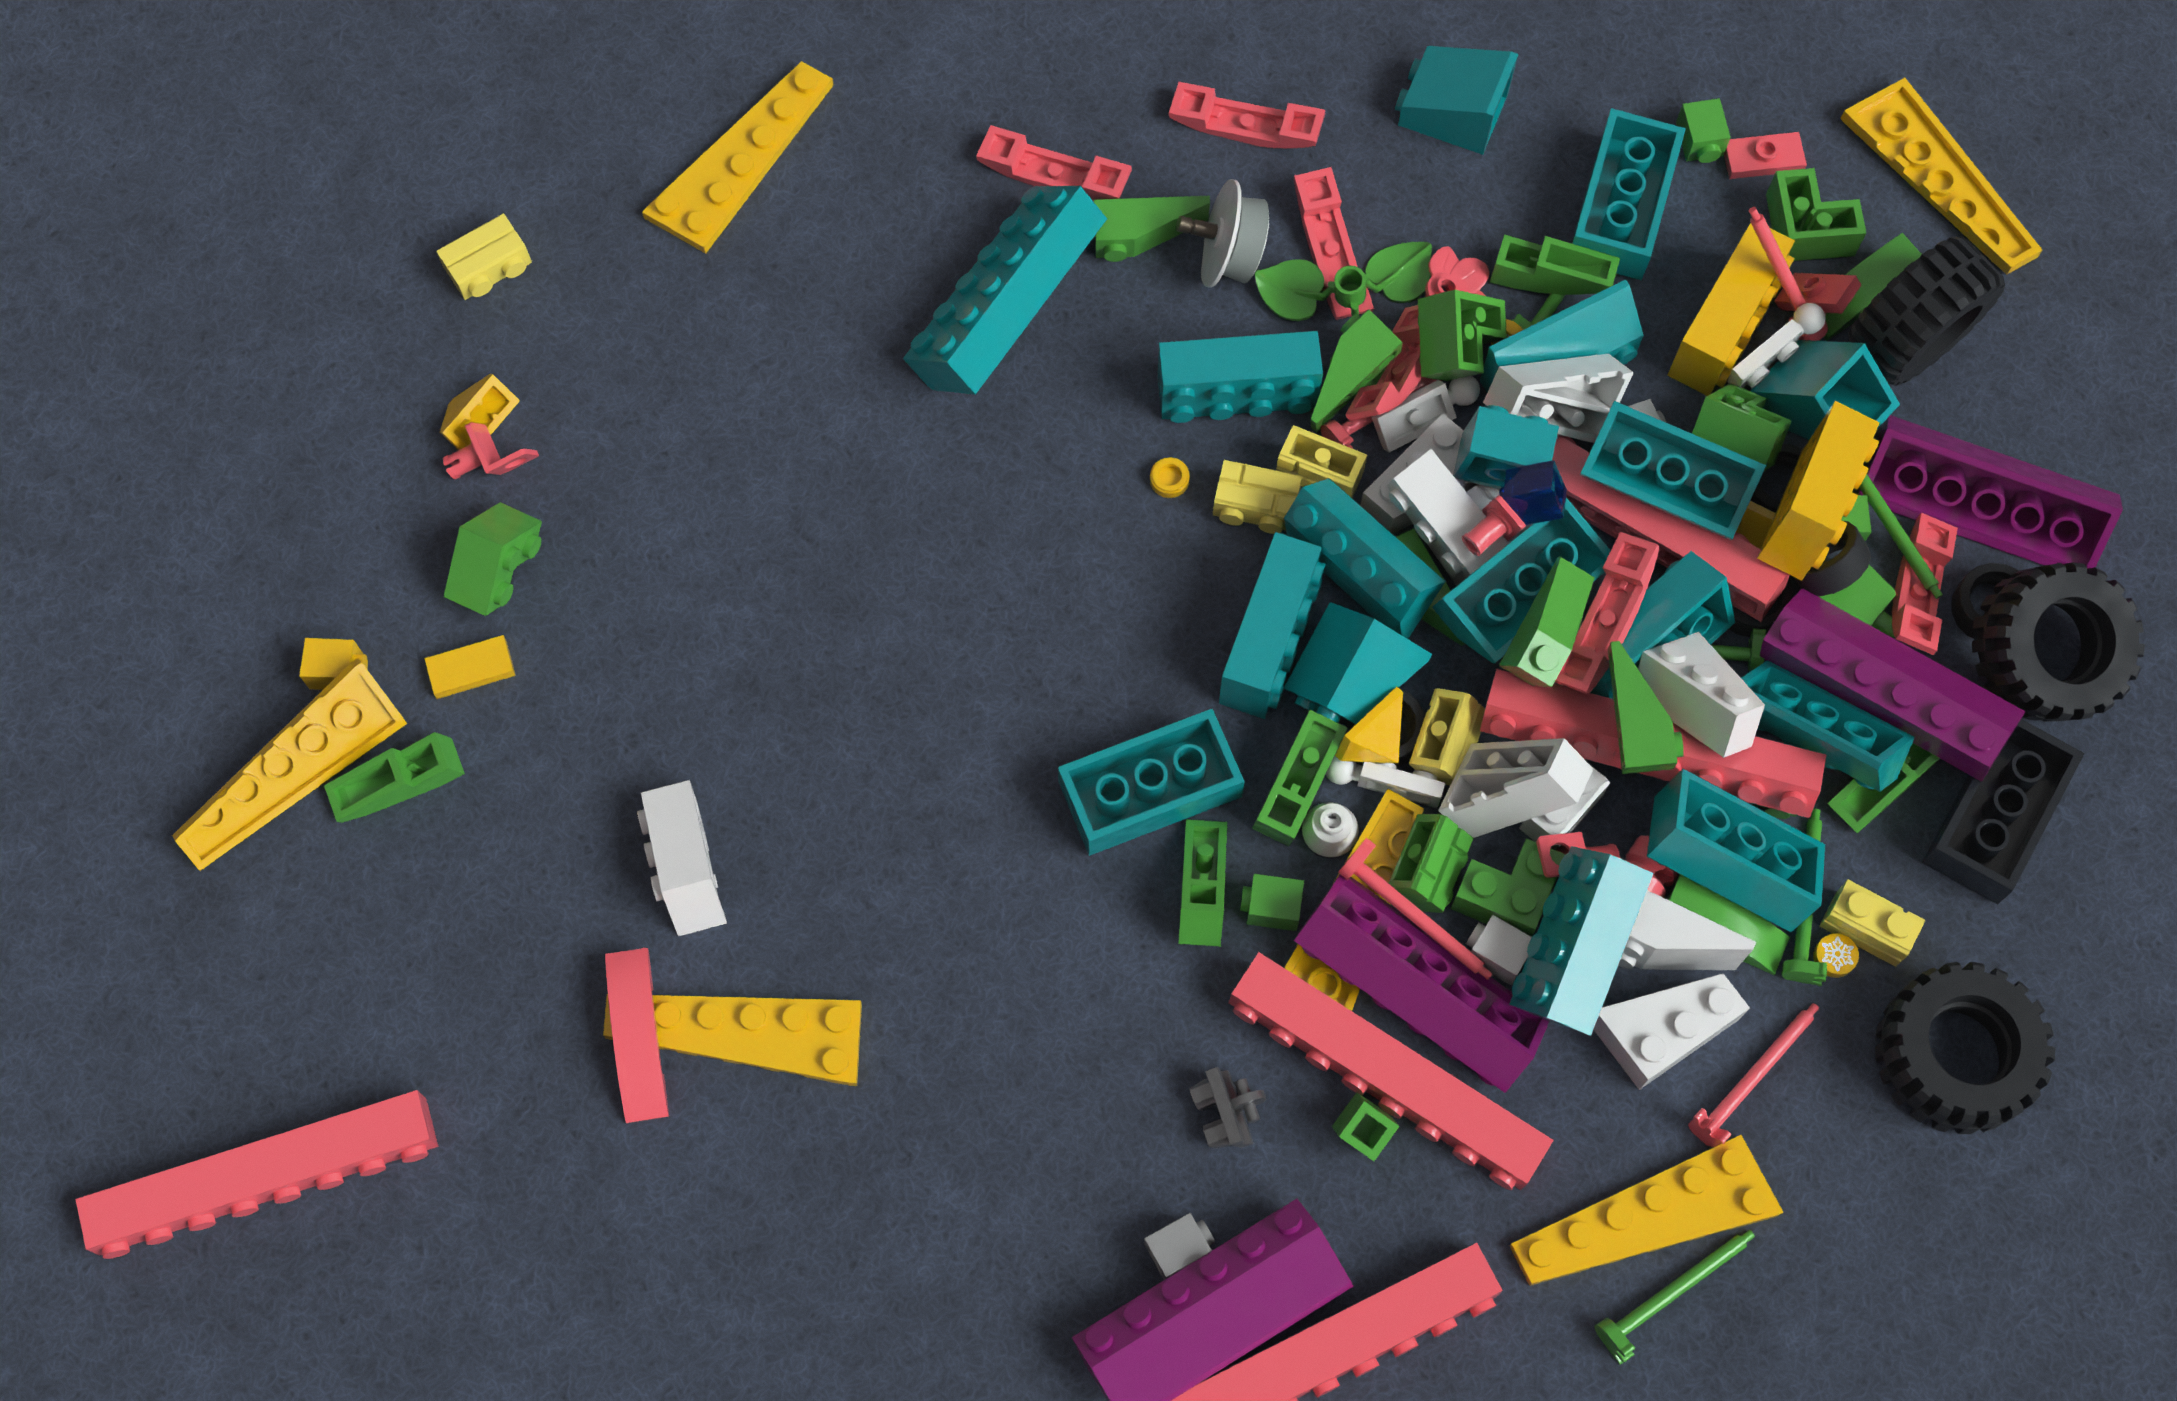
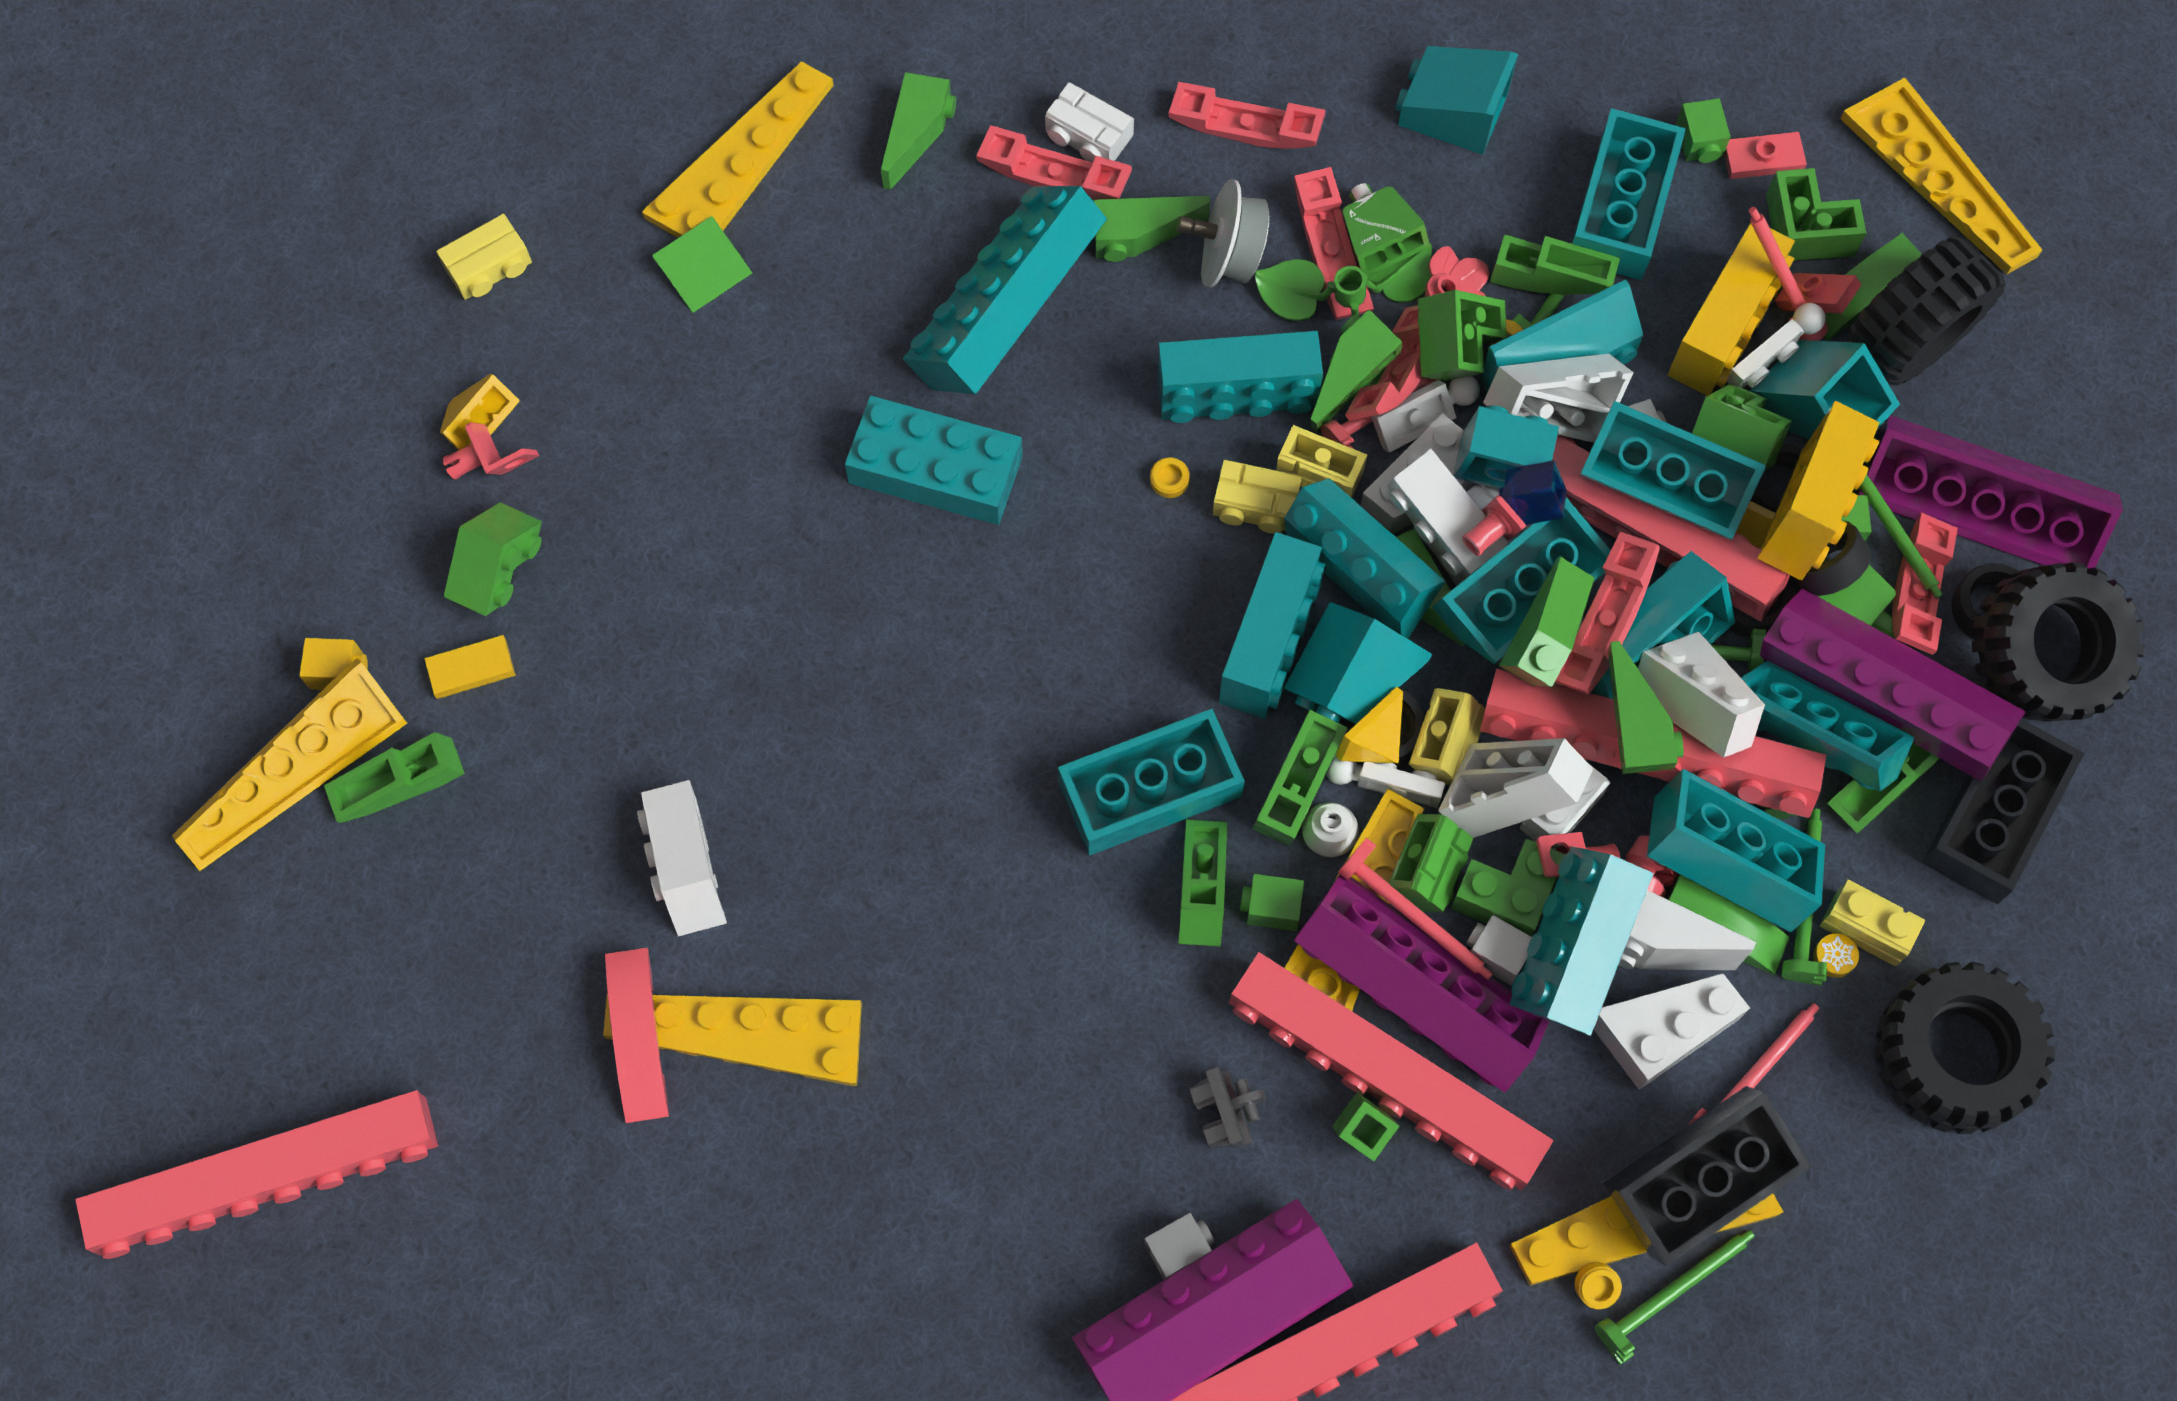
(702, 264): none -> bright green sticker
(917, 123): none -> bright green slope
(934, 460): none -> teal brick
(1088, 124): none -> white brick
(1382, 228): none -> bright green torso
(1598, 1285): none -> yellow tile
(1707, 1175): none -> black brick

